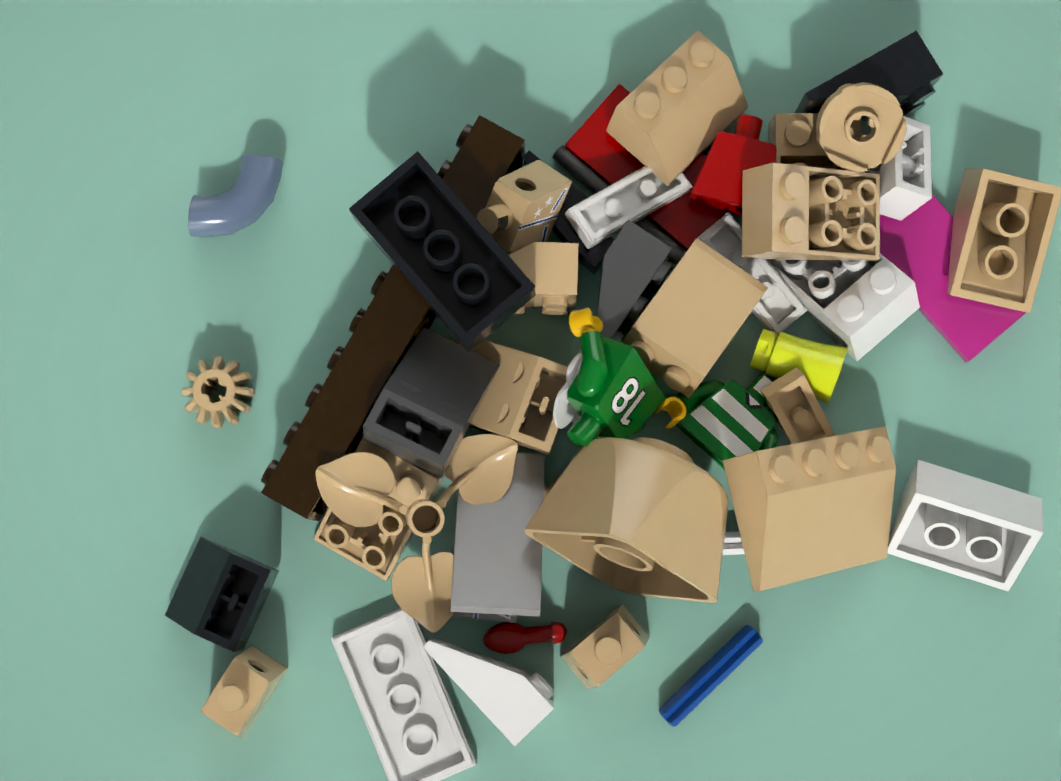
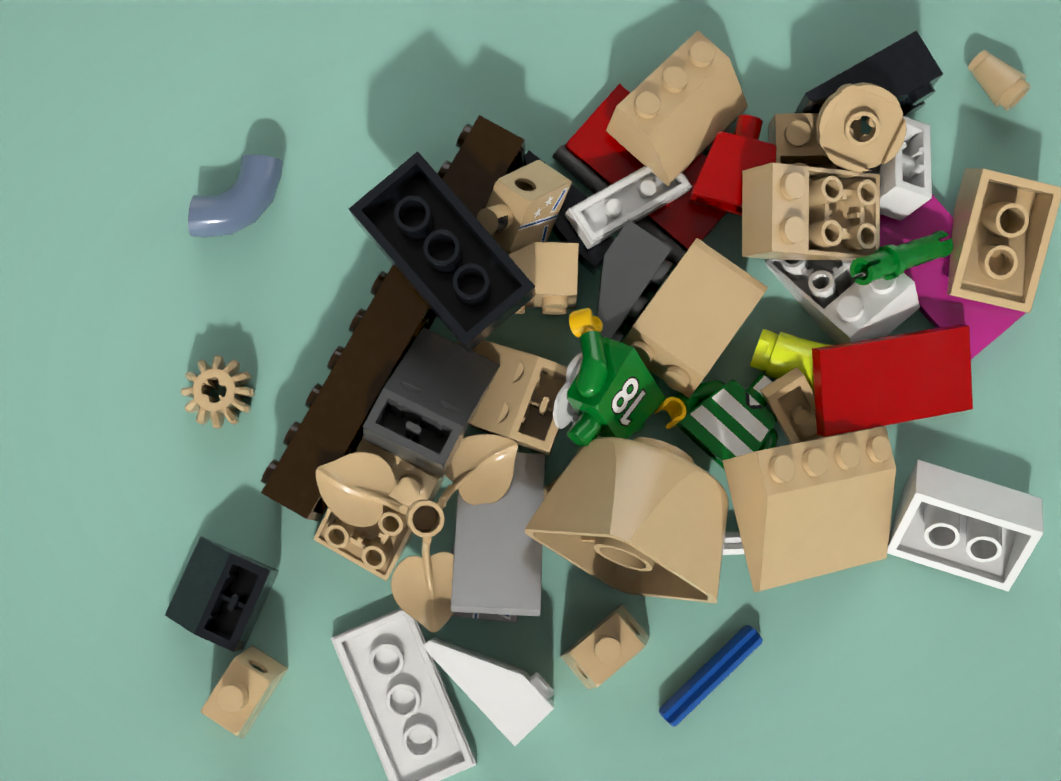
(512, 637): red piece -> none
(779, 304): white tile -> none
(892, 379): none -> red tile
(893, 260): none -> green pin
(999, 80): none -> tan cone

